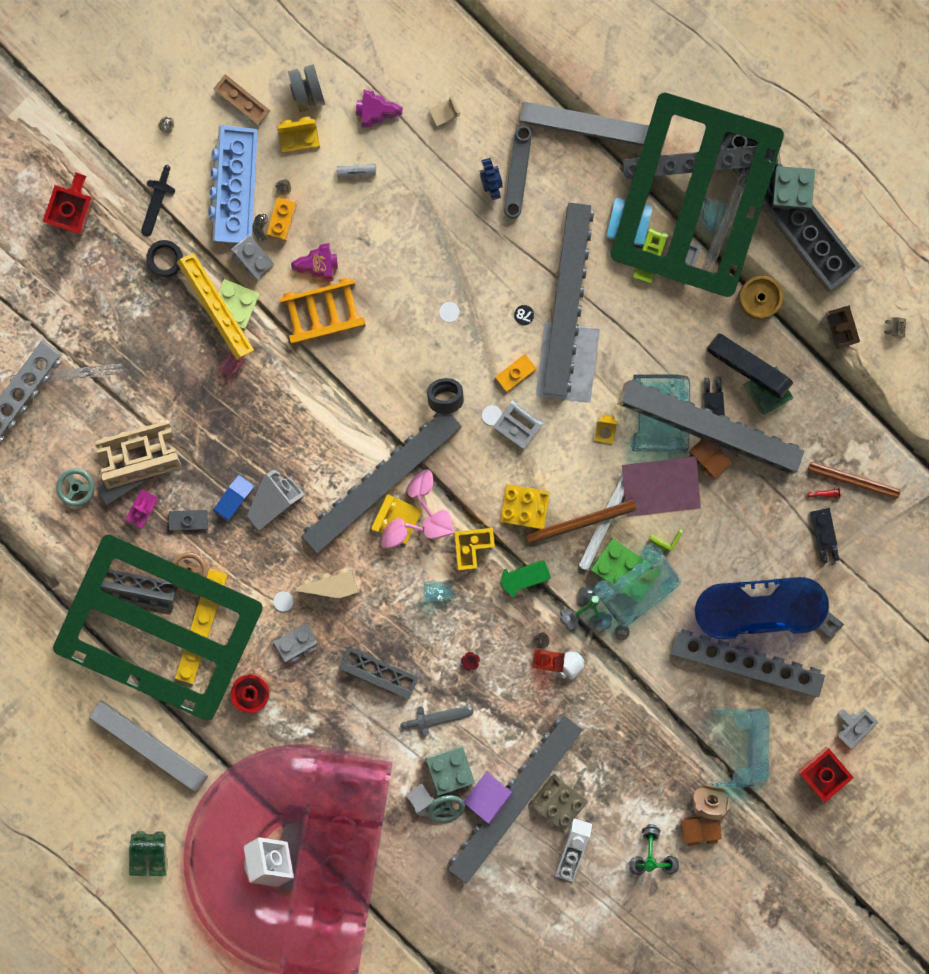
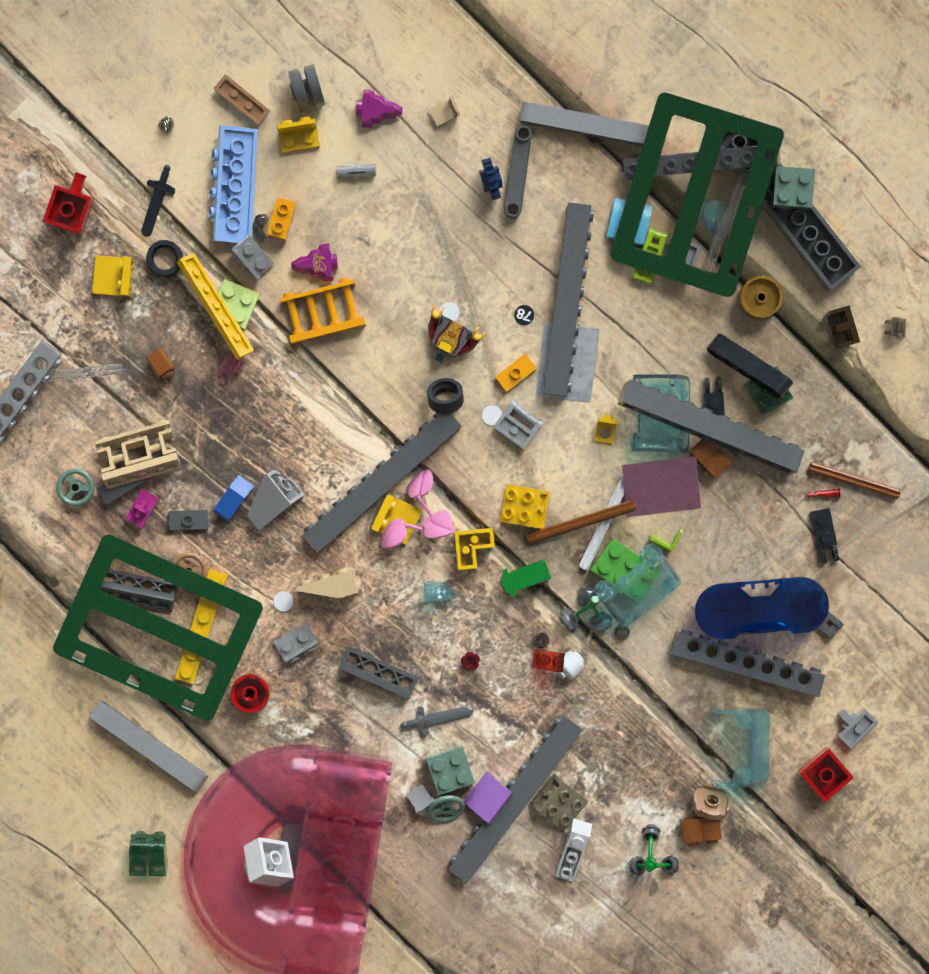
(113, 275): none -> yellow bracket
(161, 364): none -> dark orange brick
(283, 187): clear smoke hinge -> none
(450, 336): none -> torso

